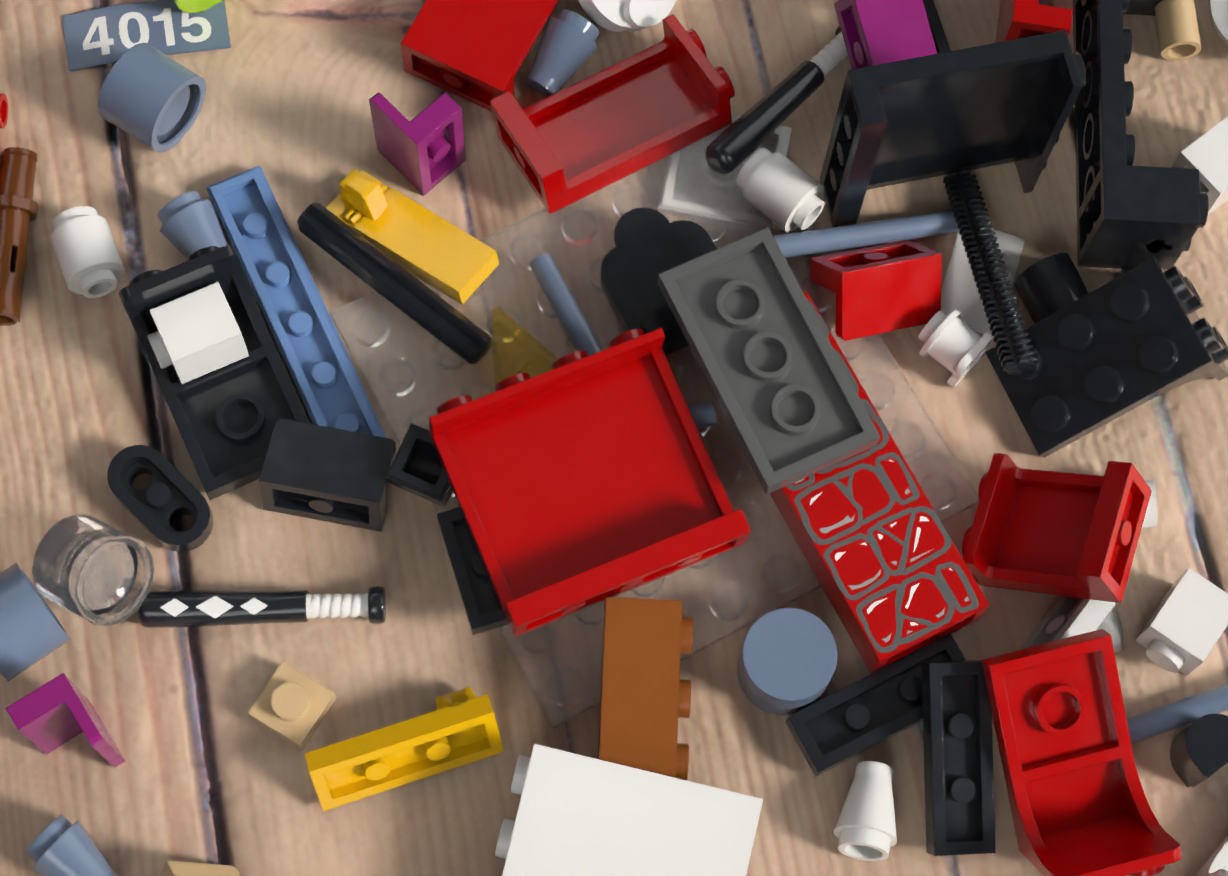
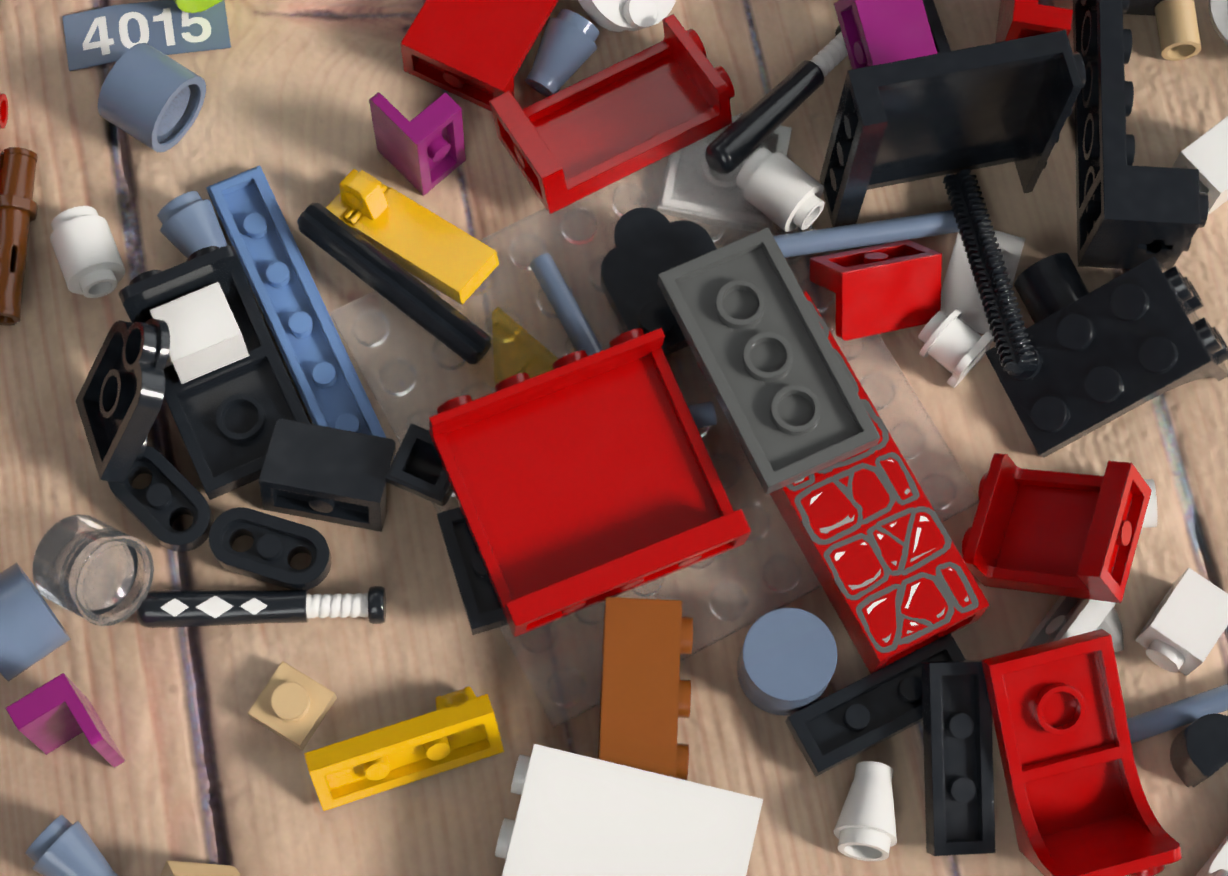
(124, 395): none -> black plate
(272, 550): none -> black plate

